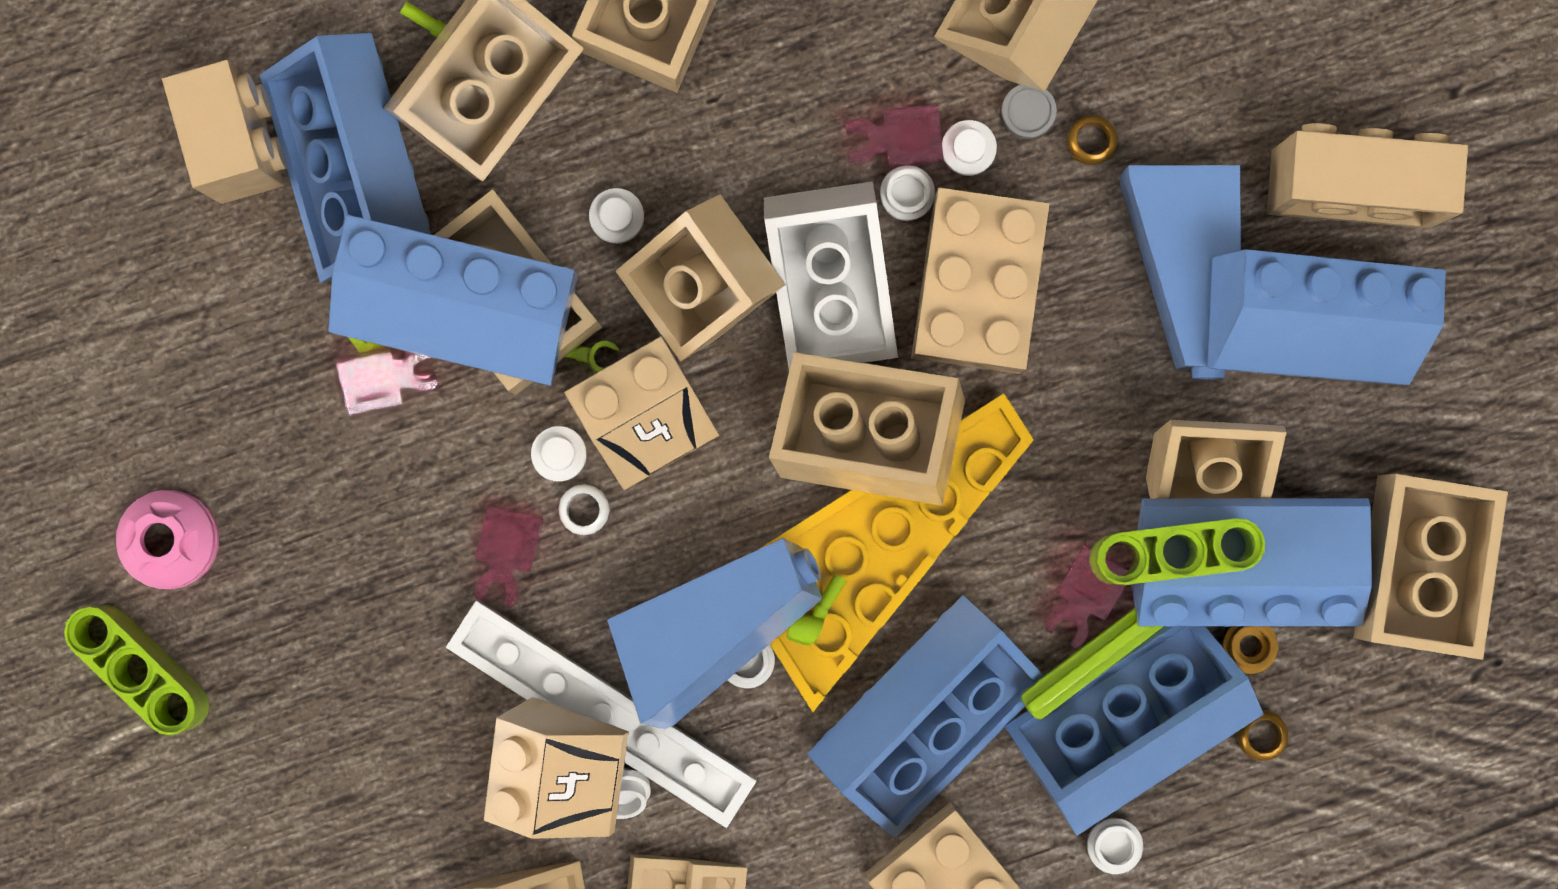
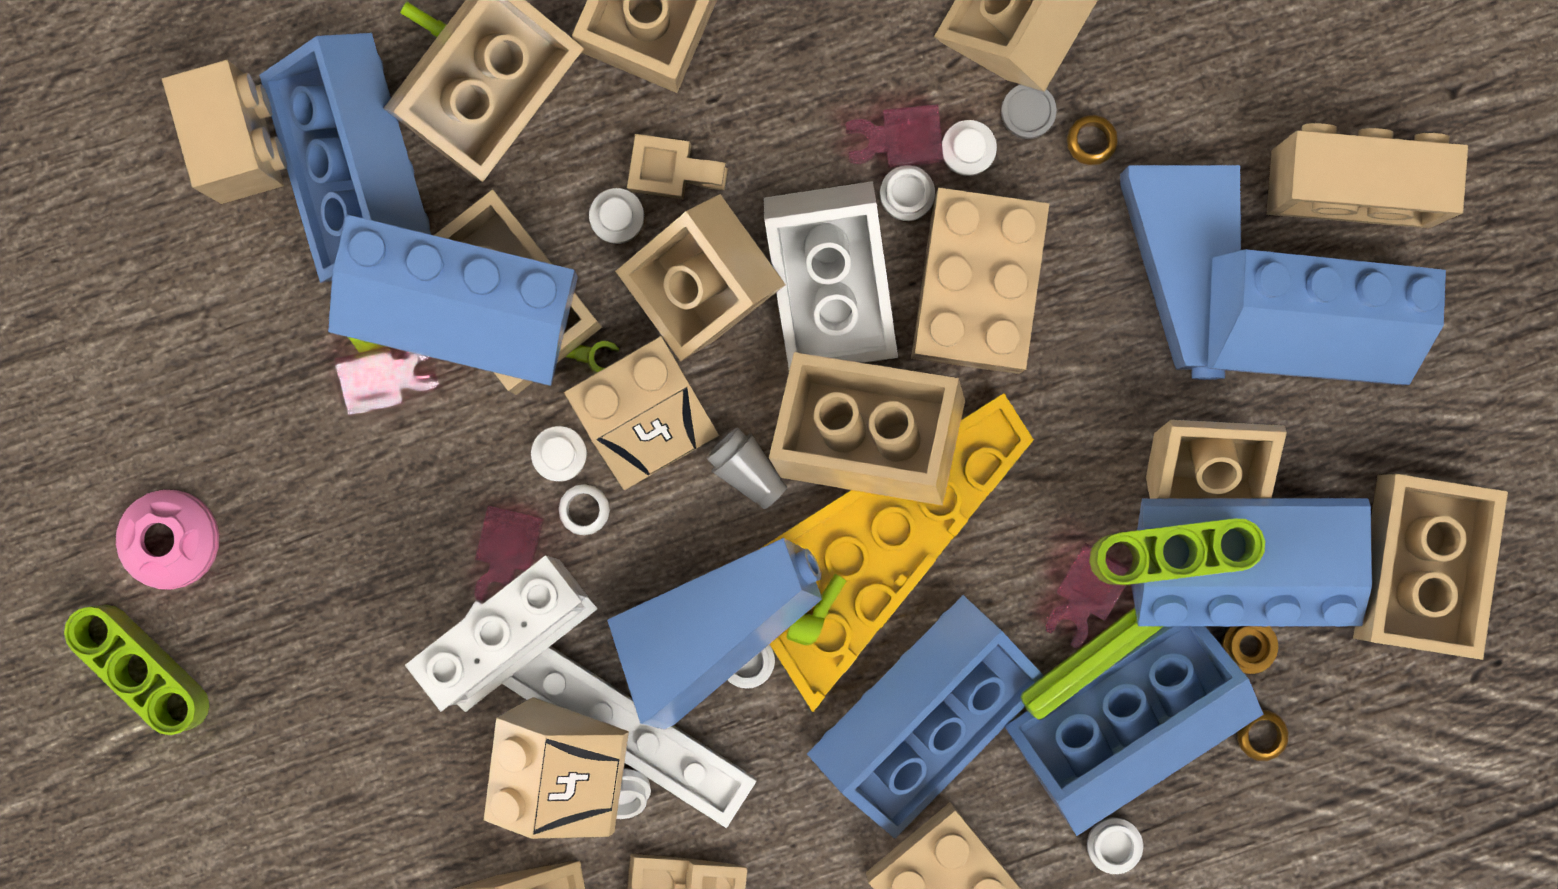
(501, 635): none -> white window
(665, 166): none -> tan plate
(746, 468): none -> light grey cone

